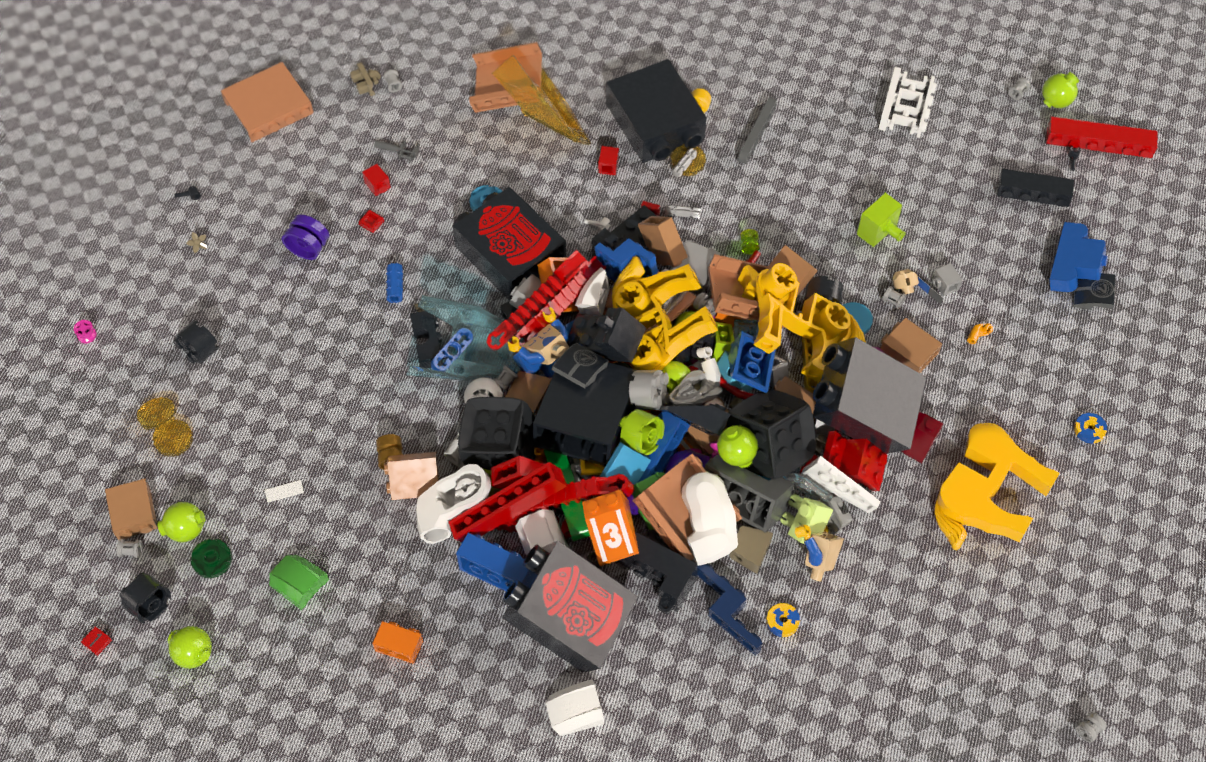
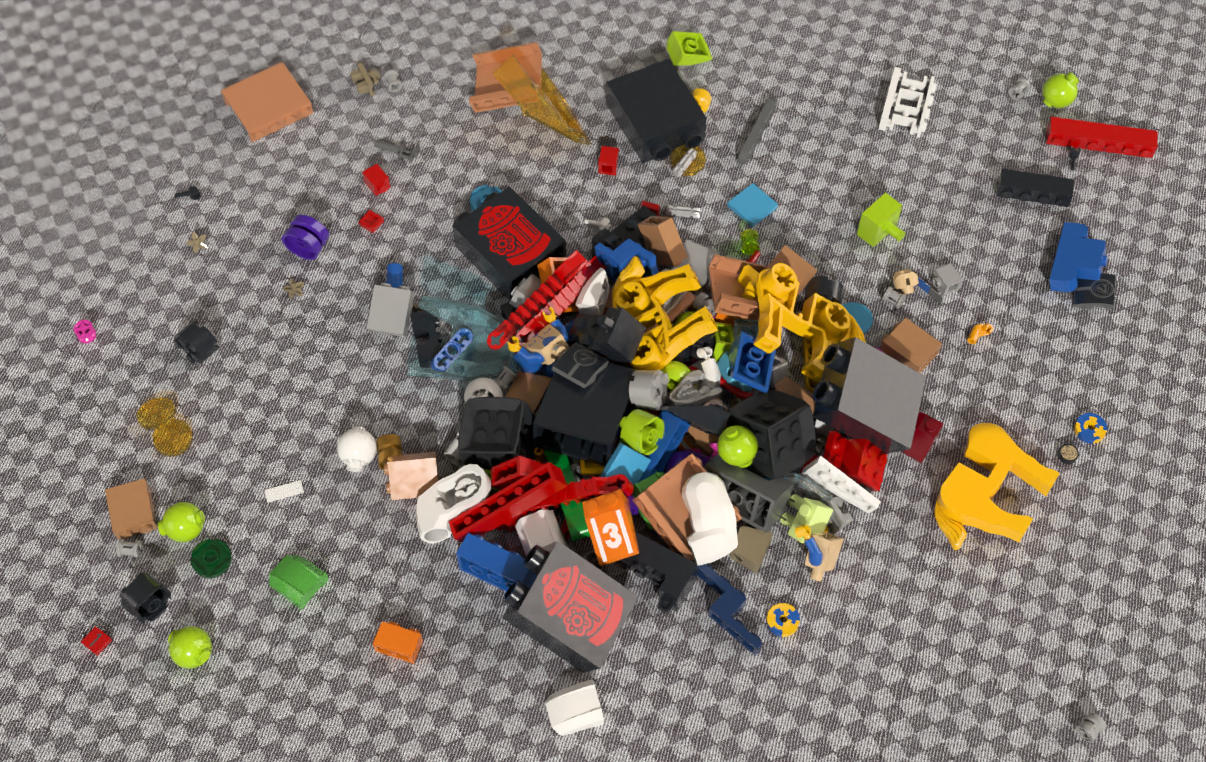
(294, 288): none -> dark tan plant
(356, 448): none -> white brick
(390, 310): none -> light grey brick
(687, 48): none -> lime slope
(752, 205): none -> dark azure tile
(1068, 454): none -> tile

